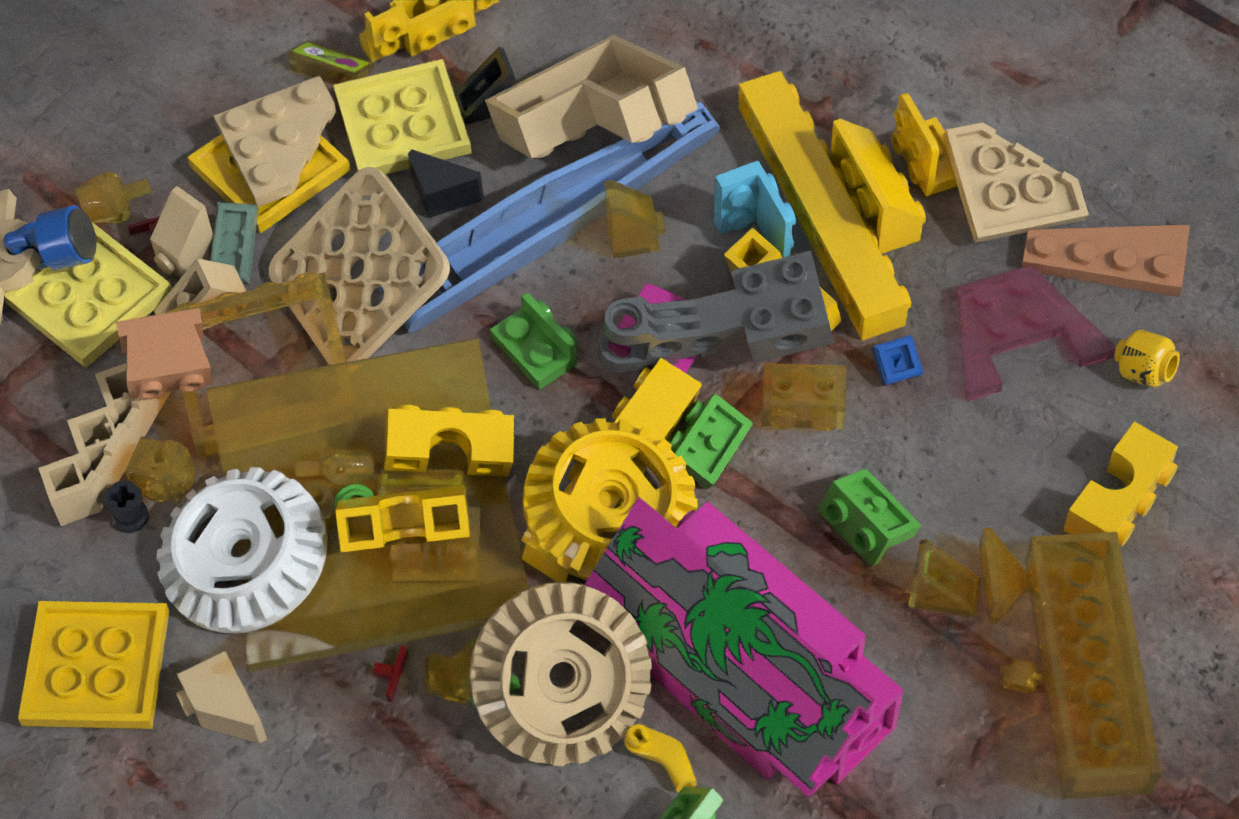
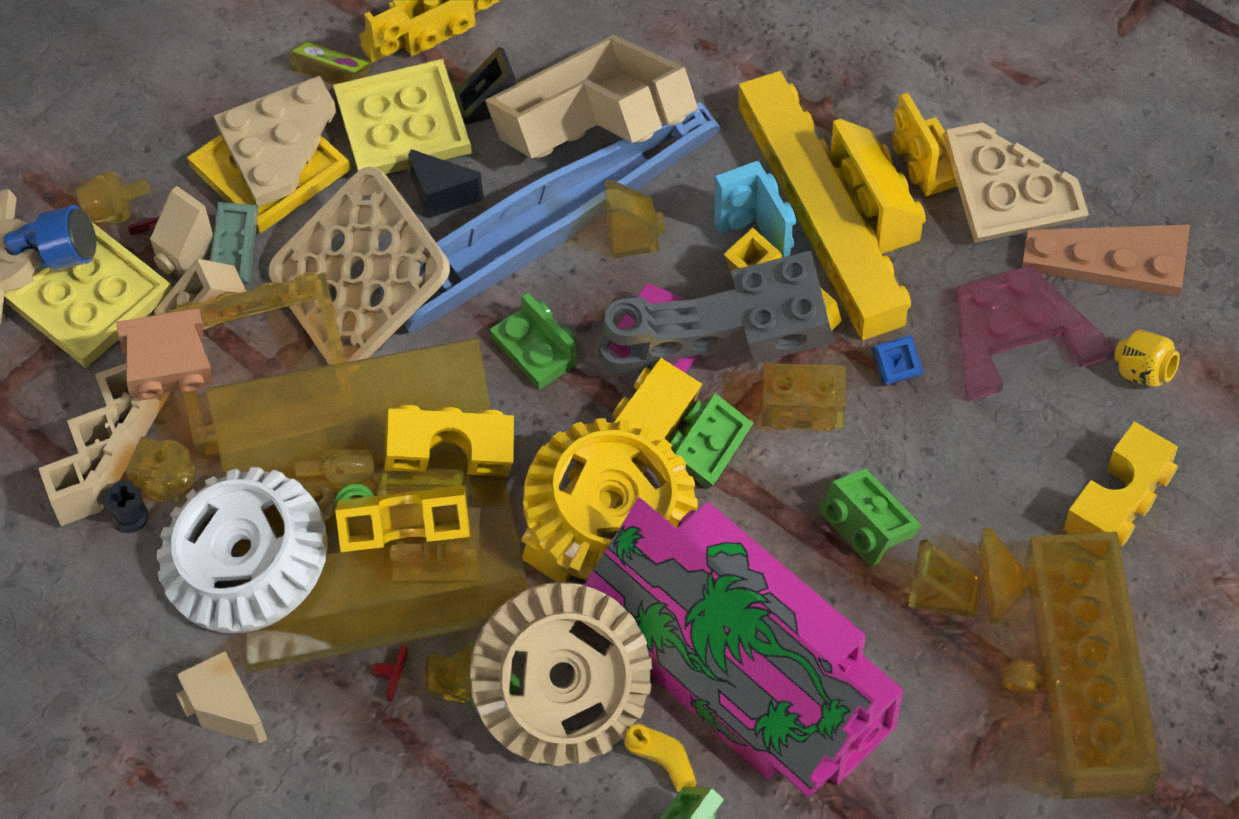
(94, 665): yellow plate -> none

